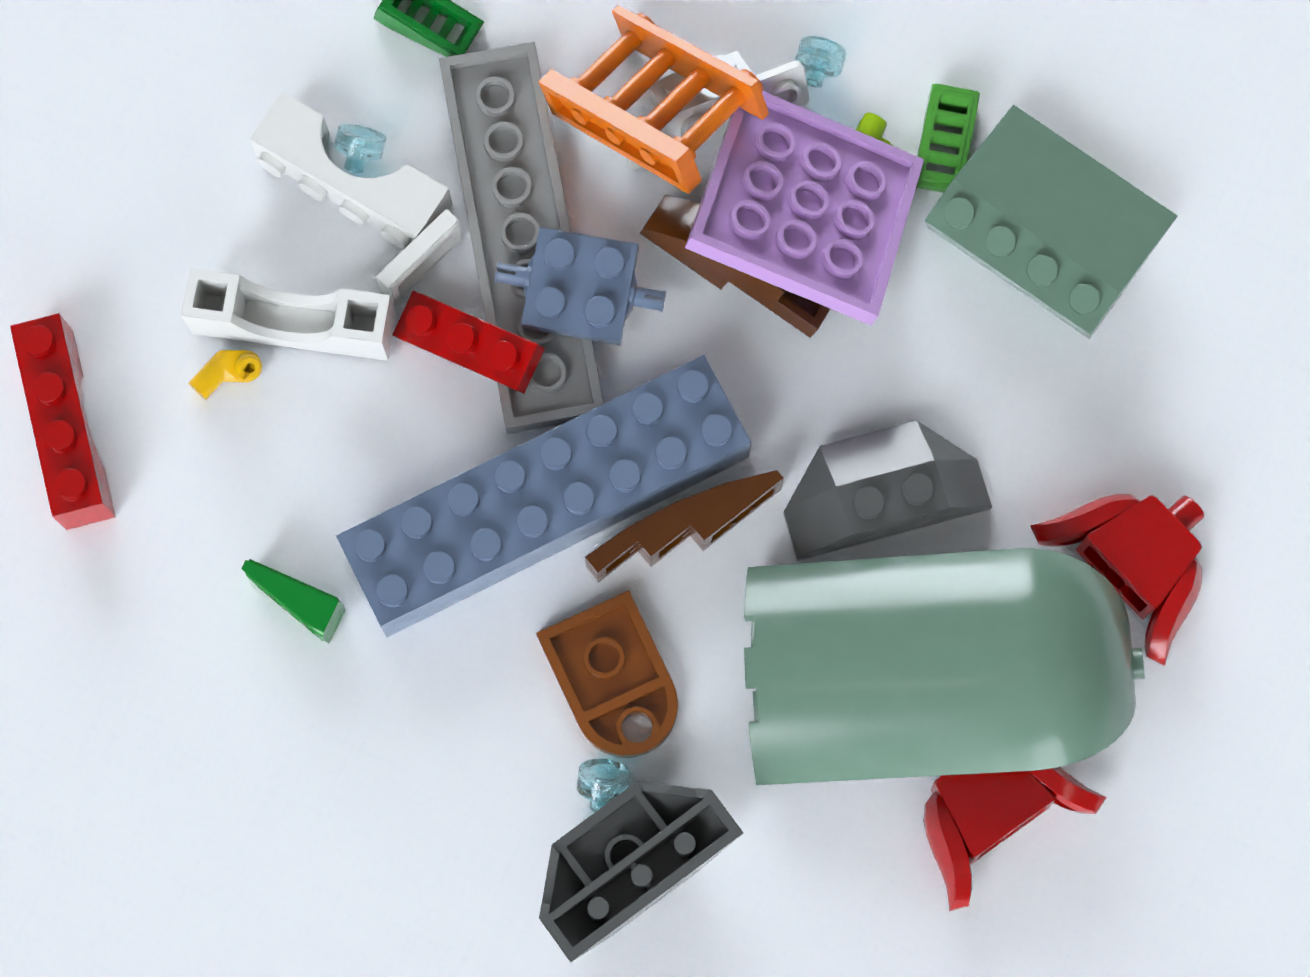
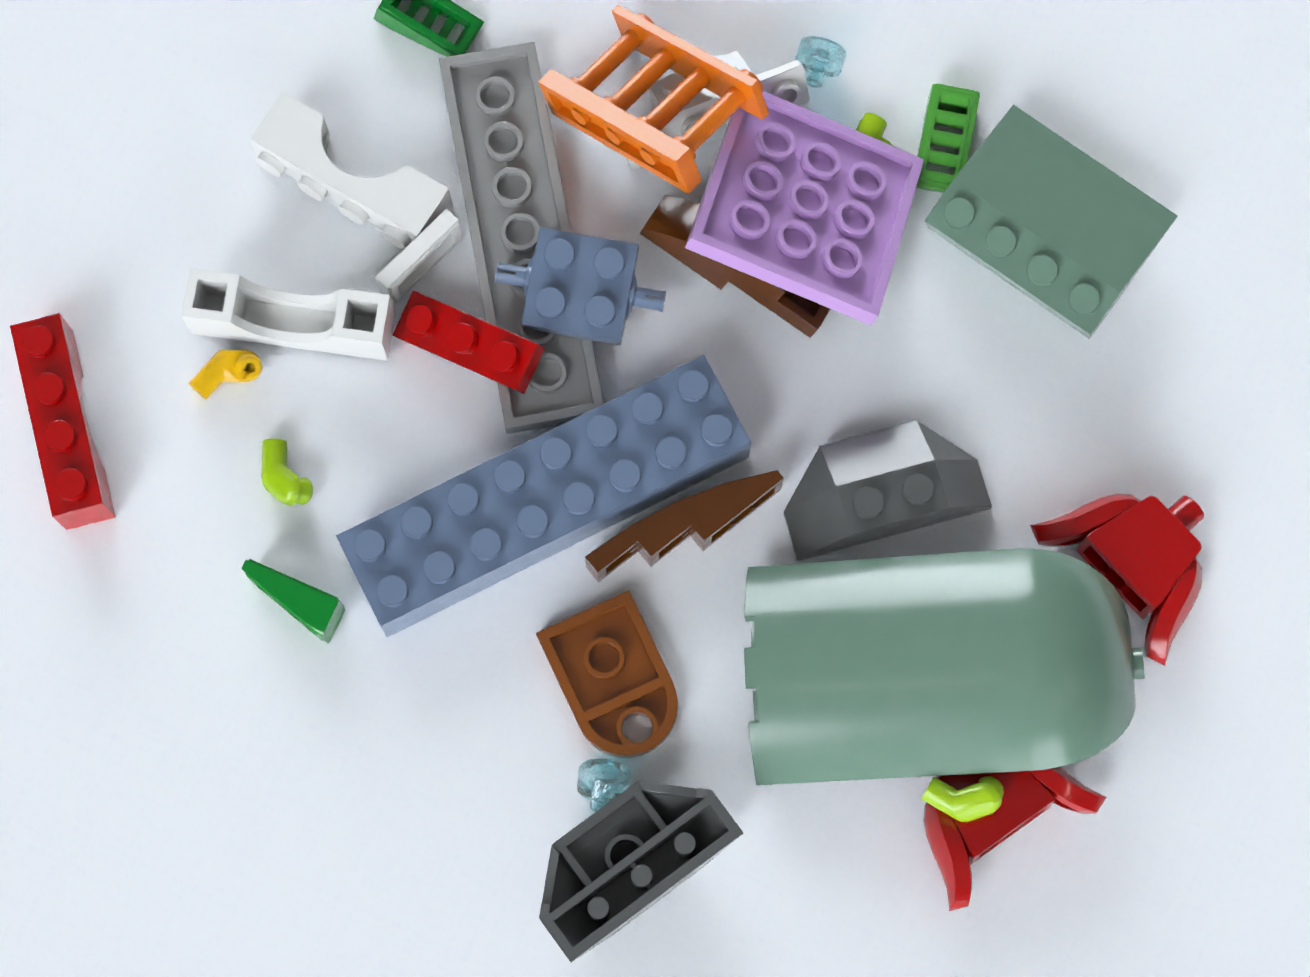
(279, 479): none -> lime arm
(359, 145): clear light blue tile -> none
(967, 803): none -> lime arm

